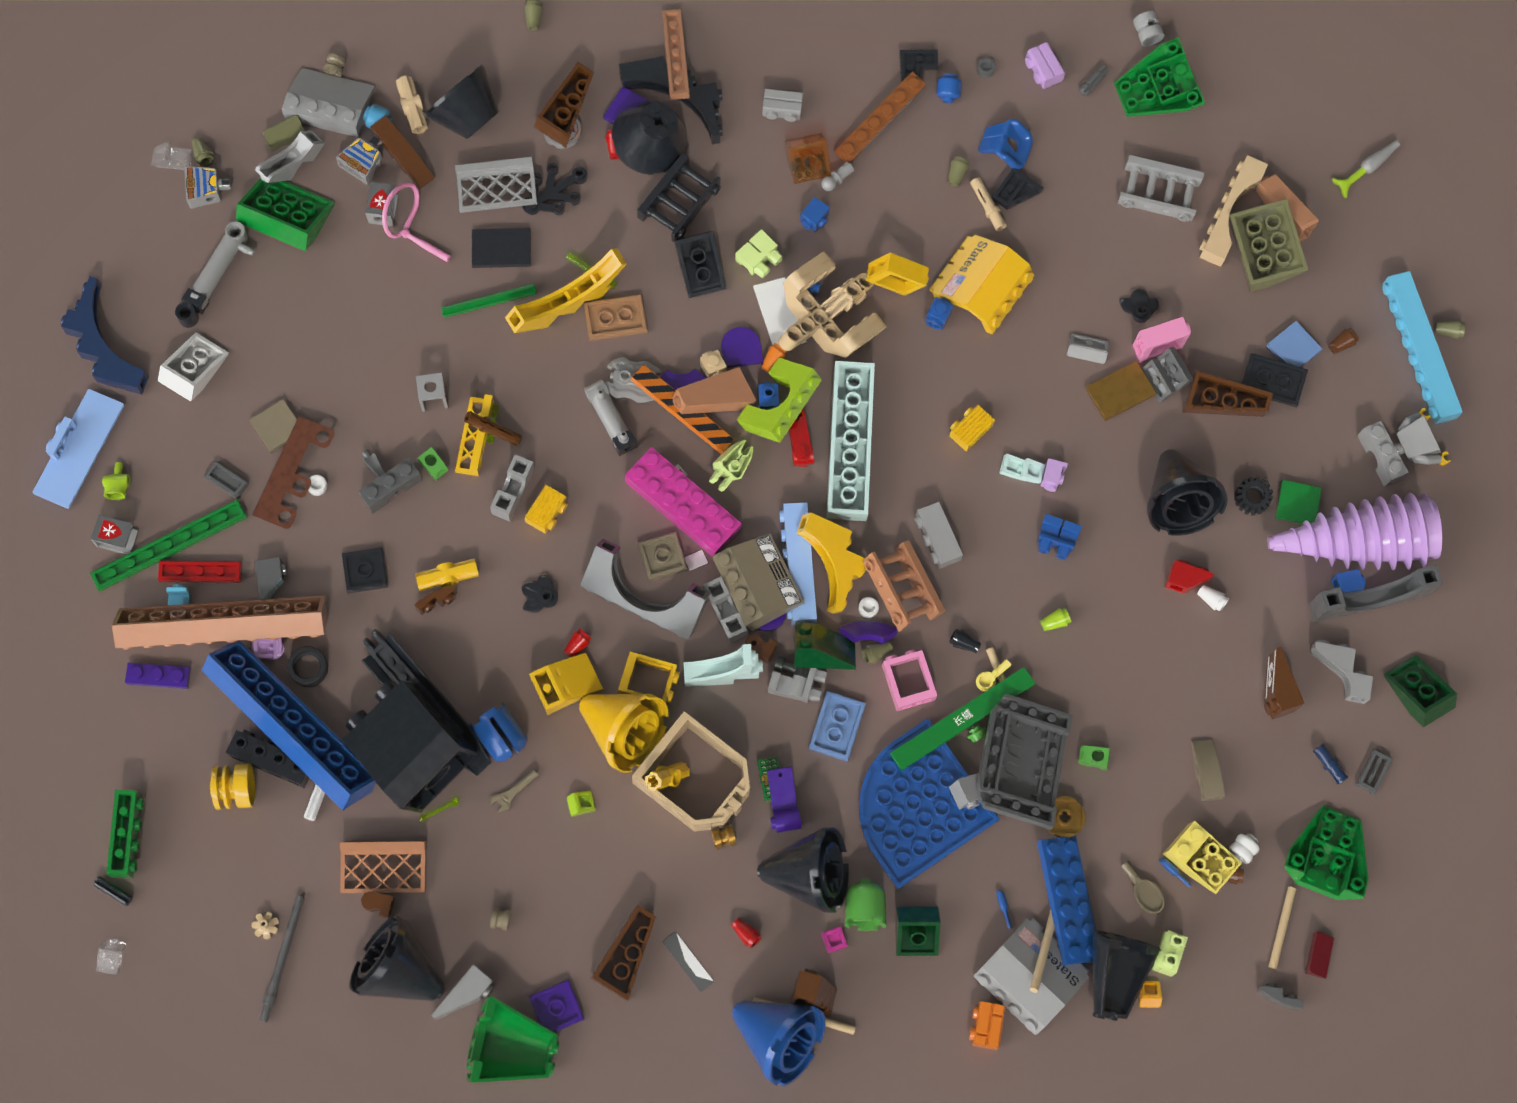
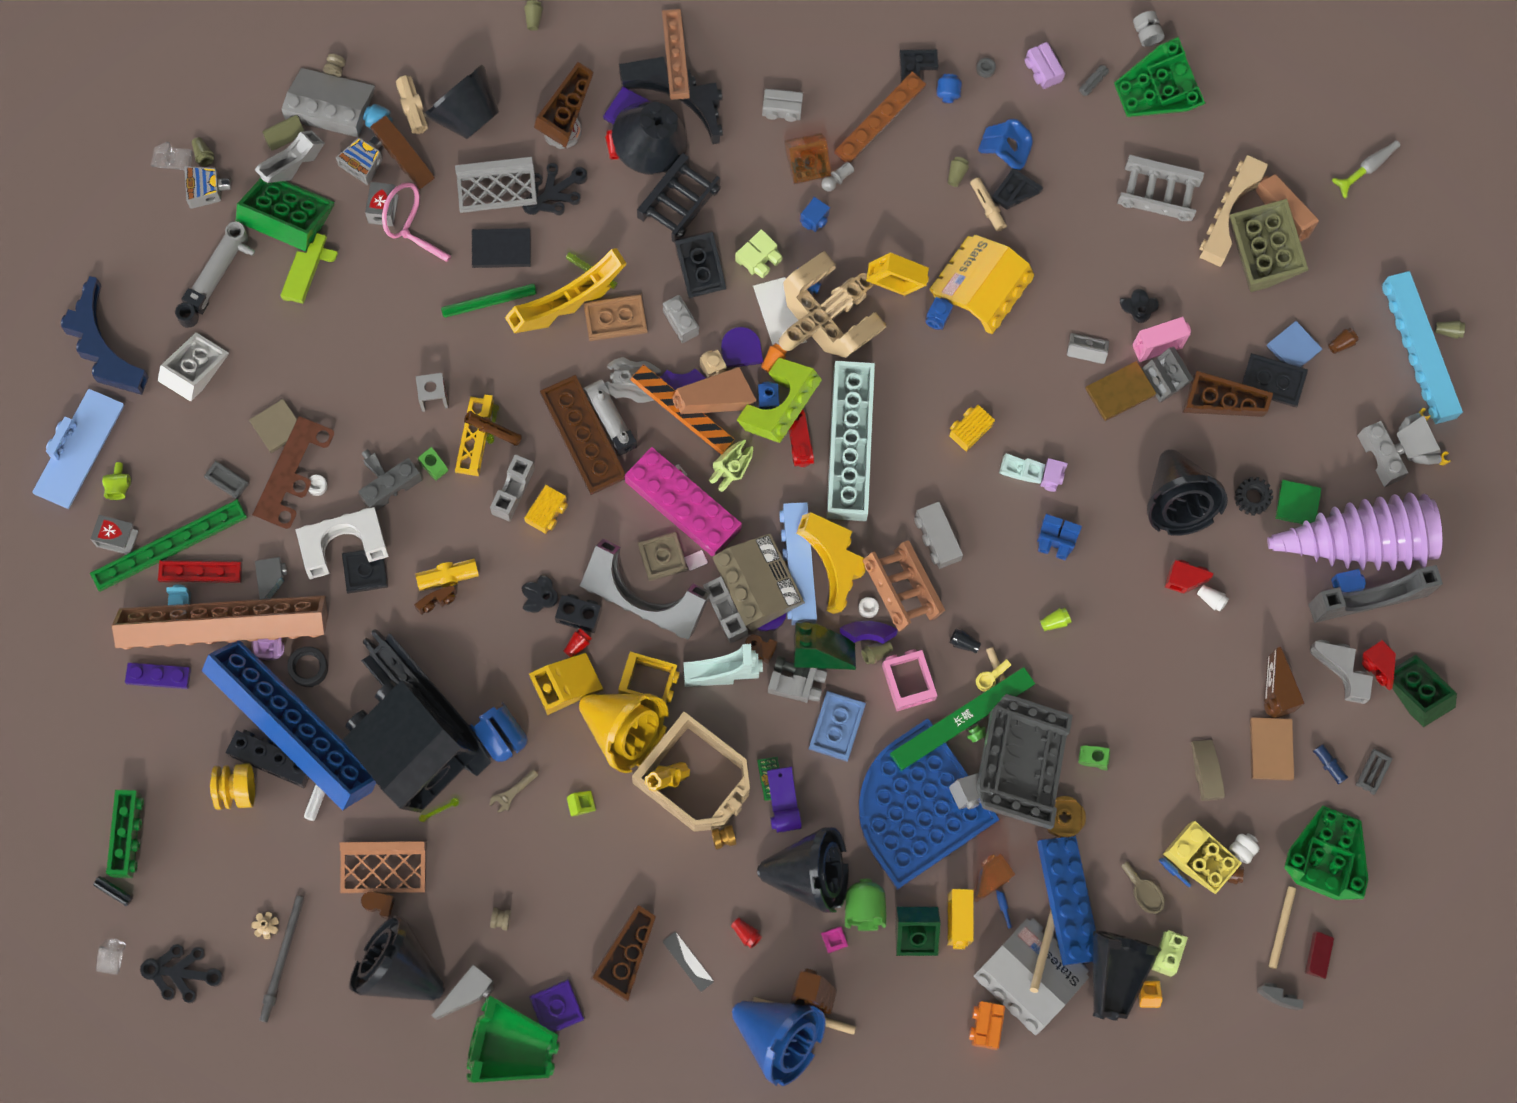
(178, 972): none -> black plant
(304, 268): none -> lime piece
(316, 537): none -> white arch
(576, 618): none -> black brick
(583, 434): none -> reddish brown plate
(680, 319): none -> light grey brick
(960, 918): none -> yellow window
(992, 875): none -> clear orange slope
(1272, 749): none -> medium nougat tile
(1381, 662): none -> red slope

